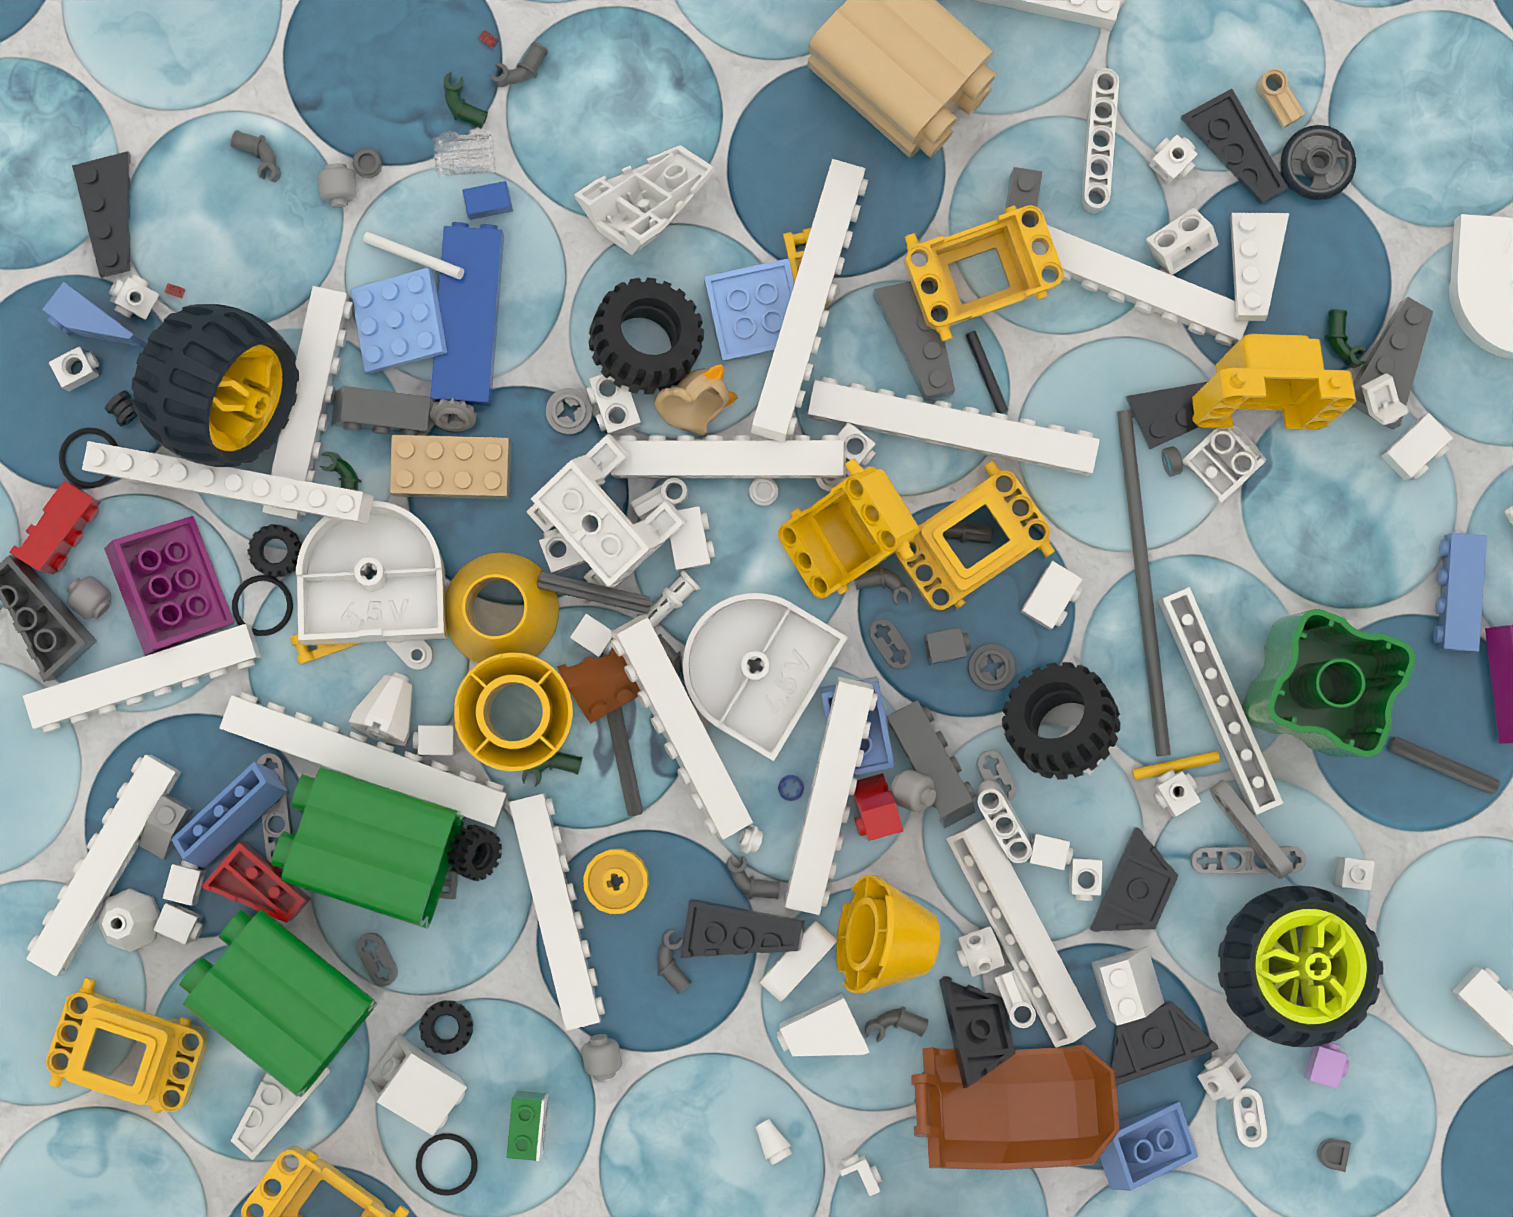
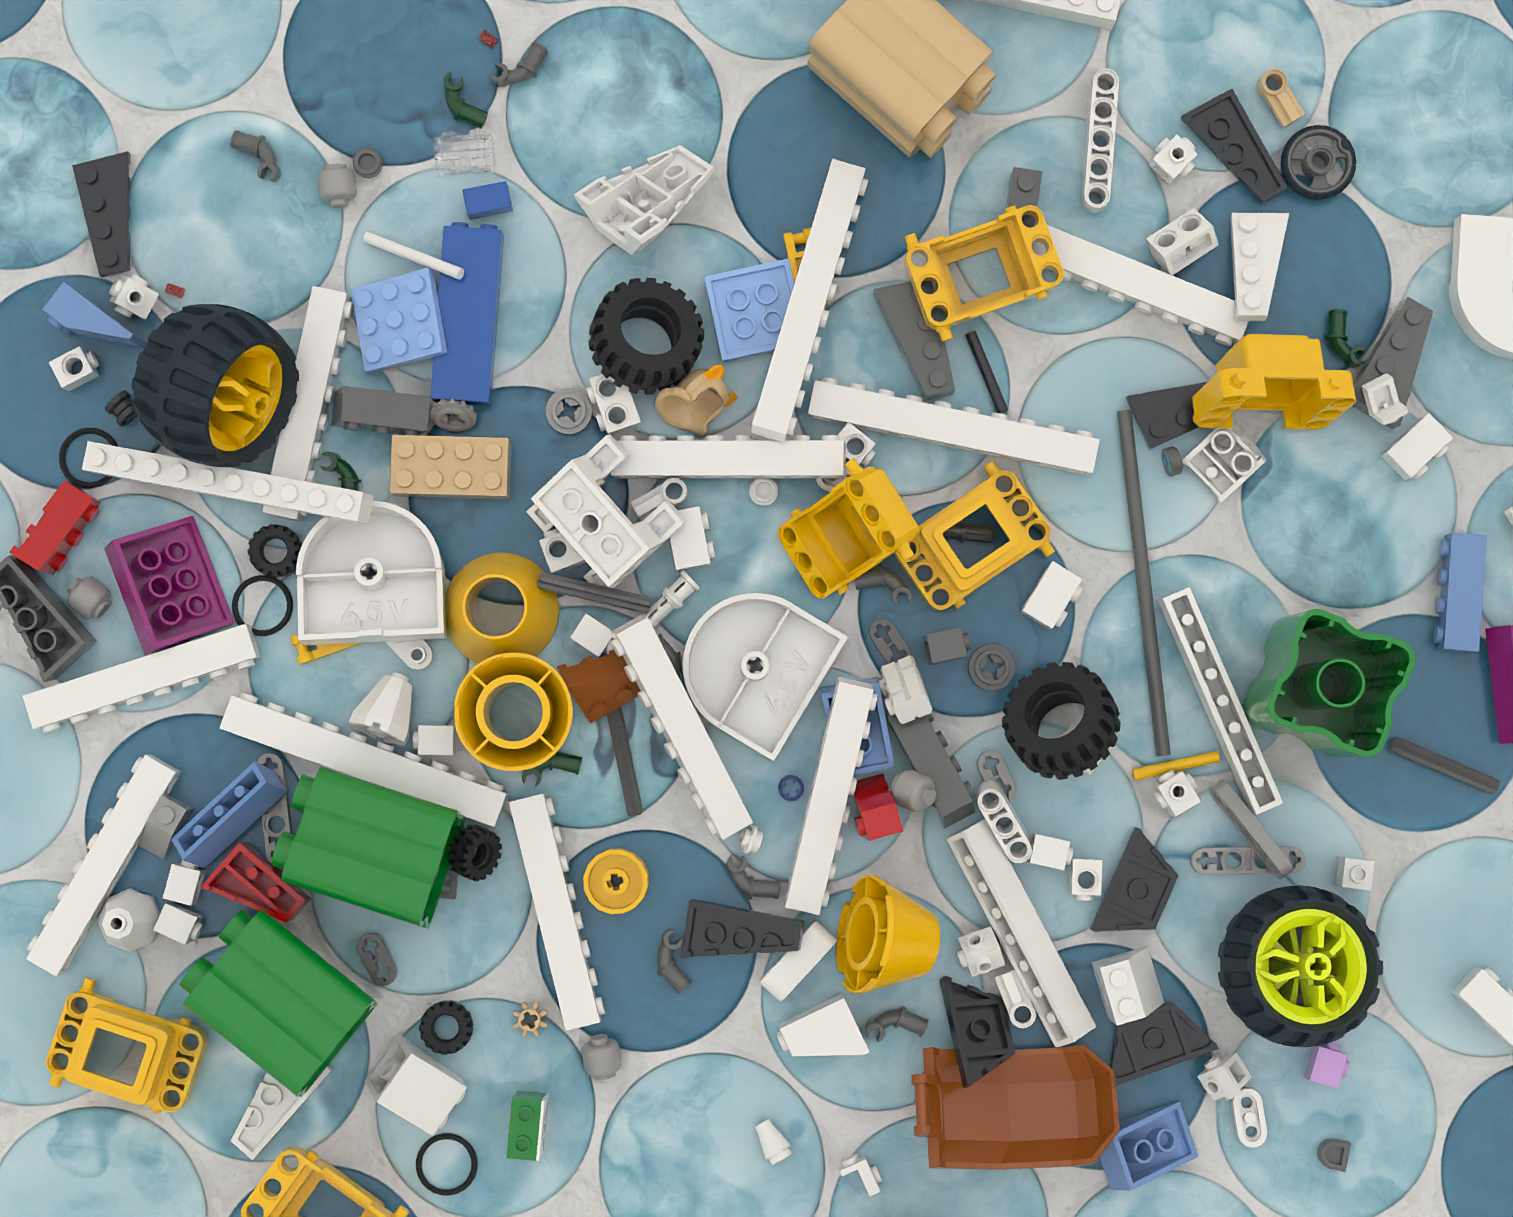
(528, 1026): none -> tan gear
(905, 690): none -> white brick

